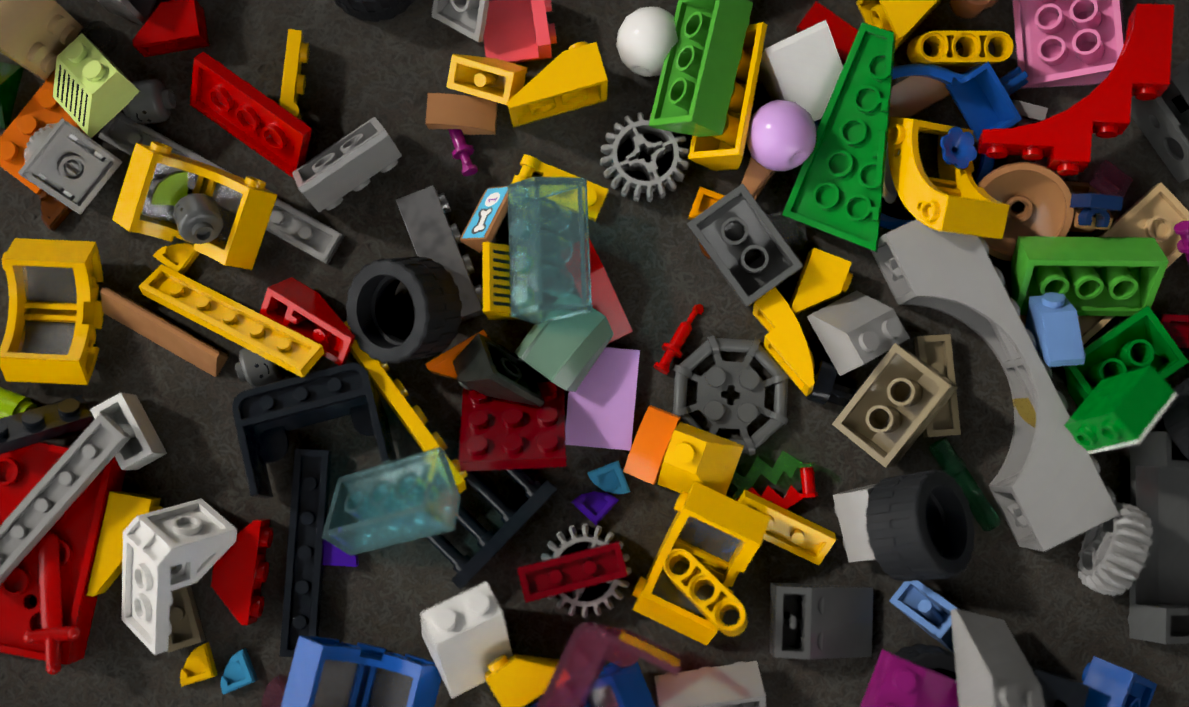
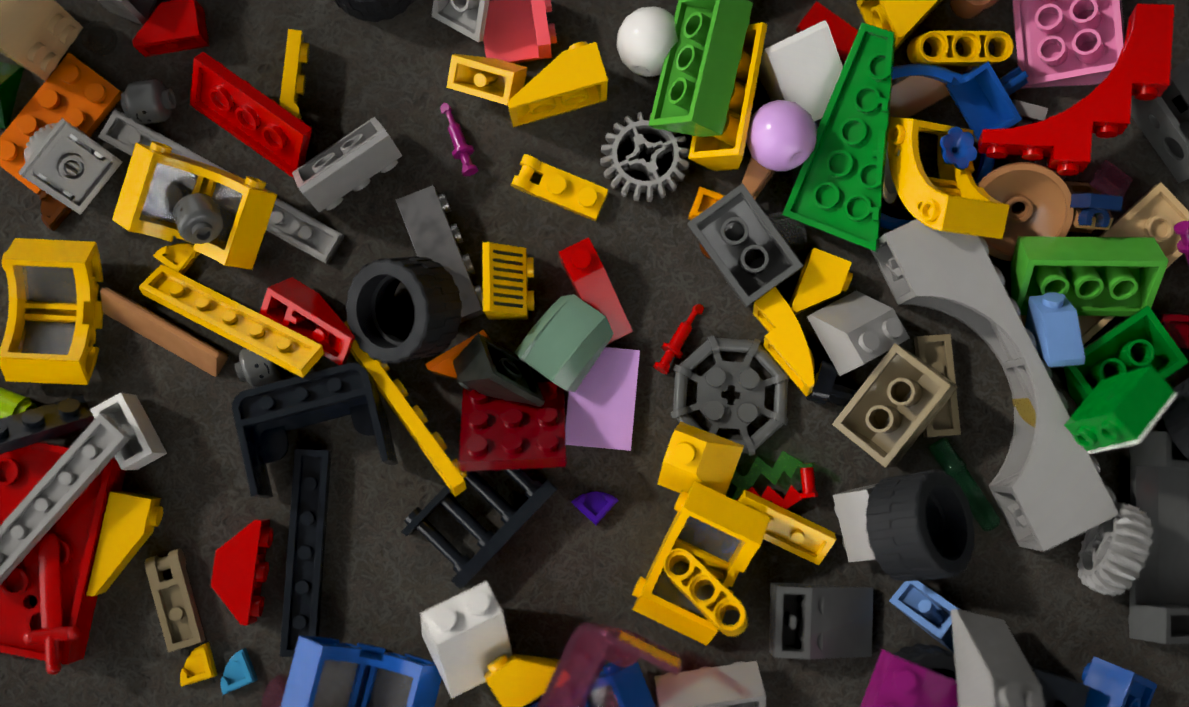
(90, 85): yellowish green slope -> none
(154, 542): white bracket -> none
(171, 189): lime tile -> none
(335, 557): dark purple tile -> none
(393, 503): clear light blue slope -> none
(461, 112): medium nougat slope -> none
(486, 218): slope -> none
(549, 248): clear light blue slope -> none
(572, 571): dark red plate -> none
(576, 597): light grey gear -> none
(610, 478): dark azure tile -> none
(651, 444): orange slope -> none

